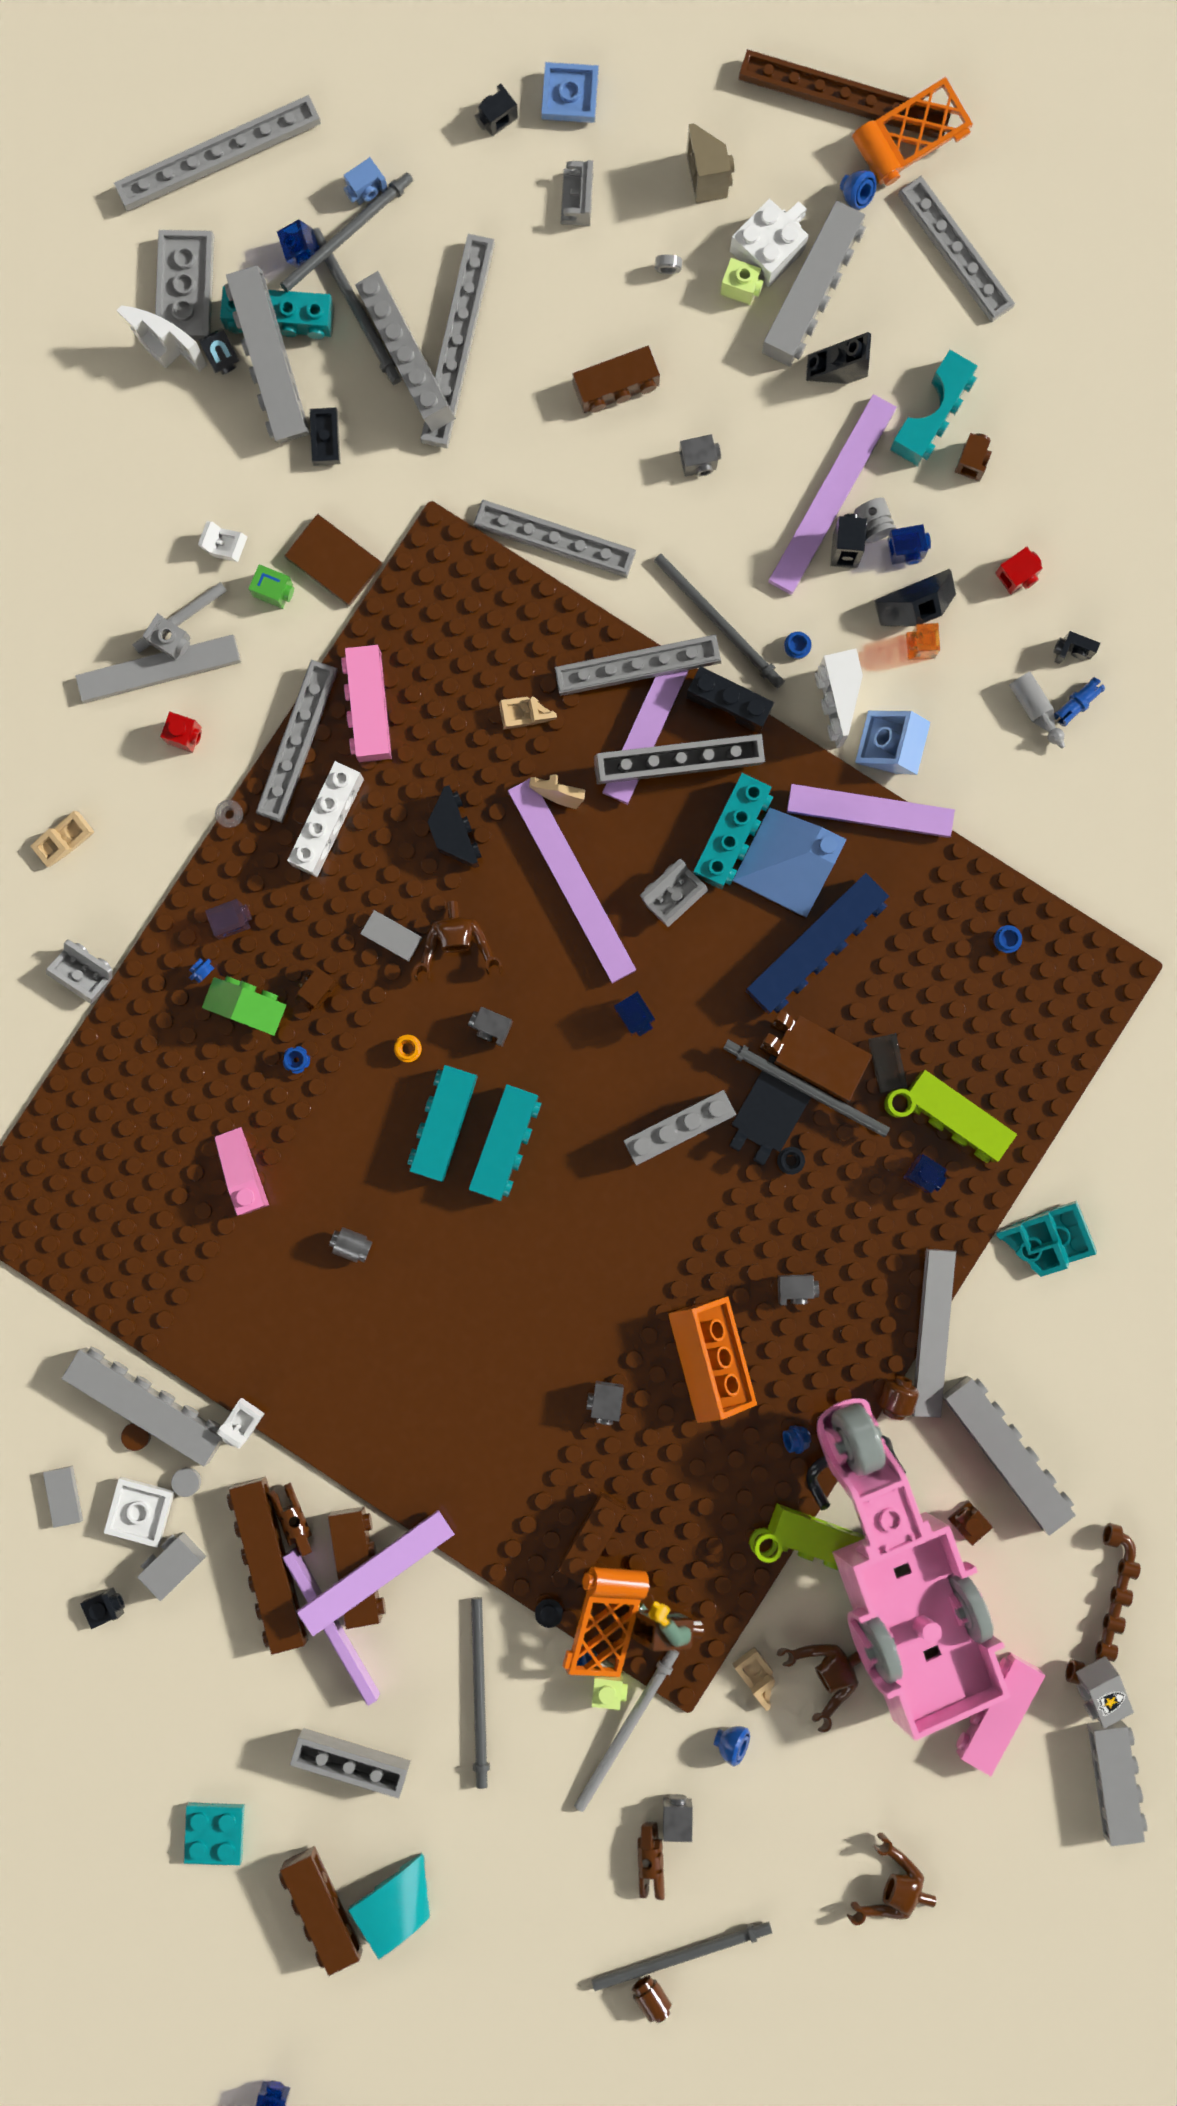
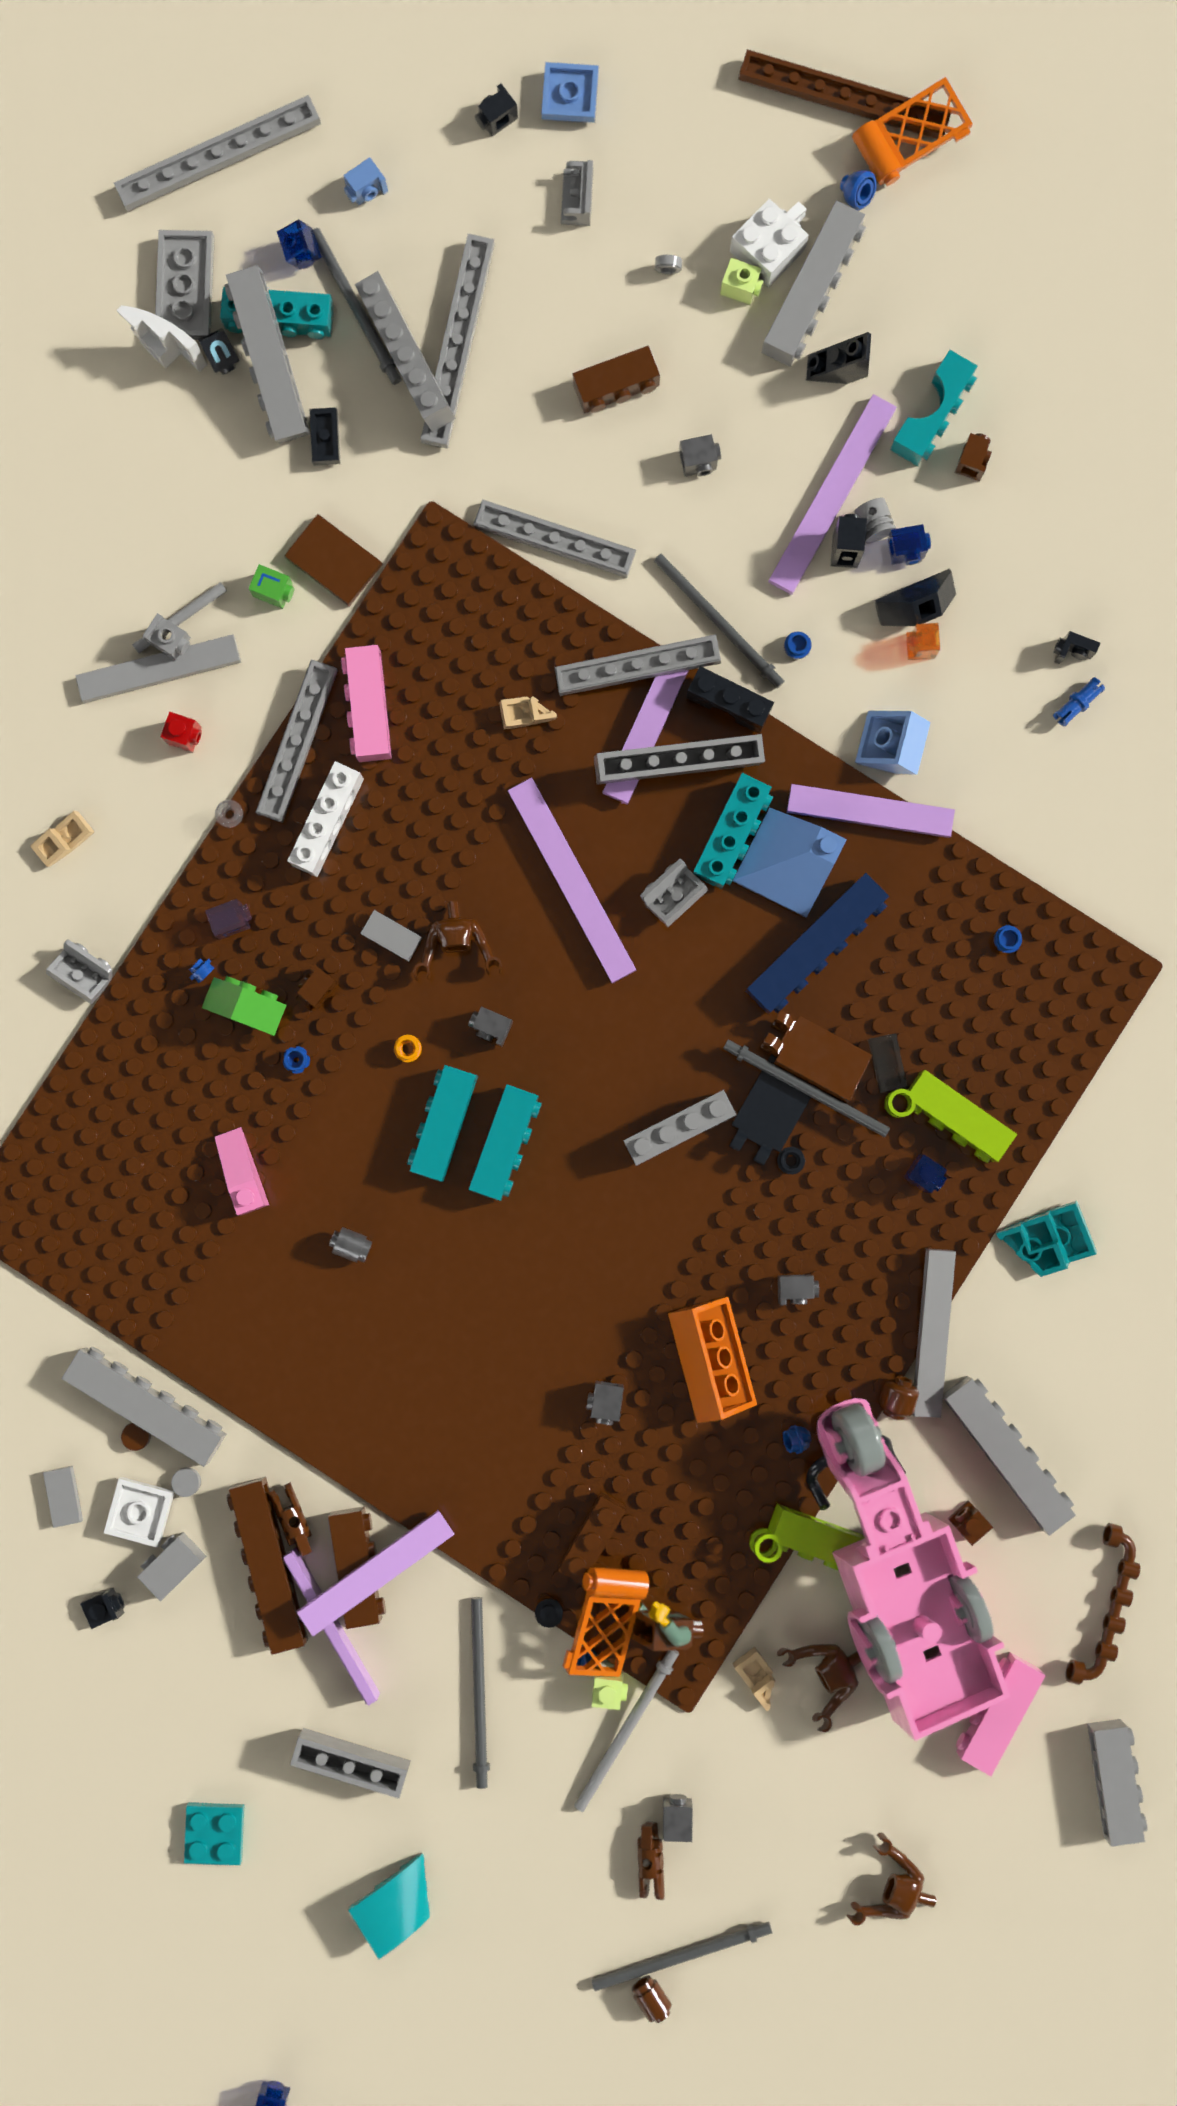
(222, 542): white bracket -> none
(240, 1423): white bracket -> none
(321, 1911): reddish brown brick -> none
(395, 189): dark grey bar -> none
(451, 830): black slope -> none
(558, 793): tan slope -> none
(635, 1015): clear blue brick -> none
(709, 165): dark tan slope -> none
(733, 1744): blue brick -> none
(840, 680): white slope -> none
(956, 249): light grey tile -> none
(1020, 570): red brick -> none
(1037, 706): light grey wheel -> none
(1104, 1692): light grey brick -> none

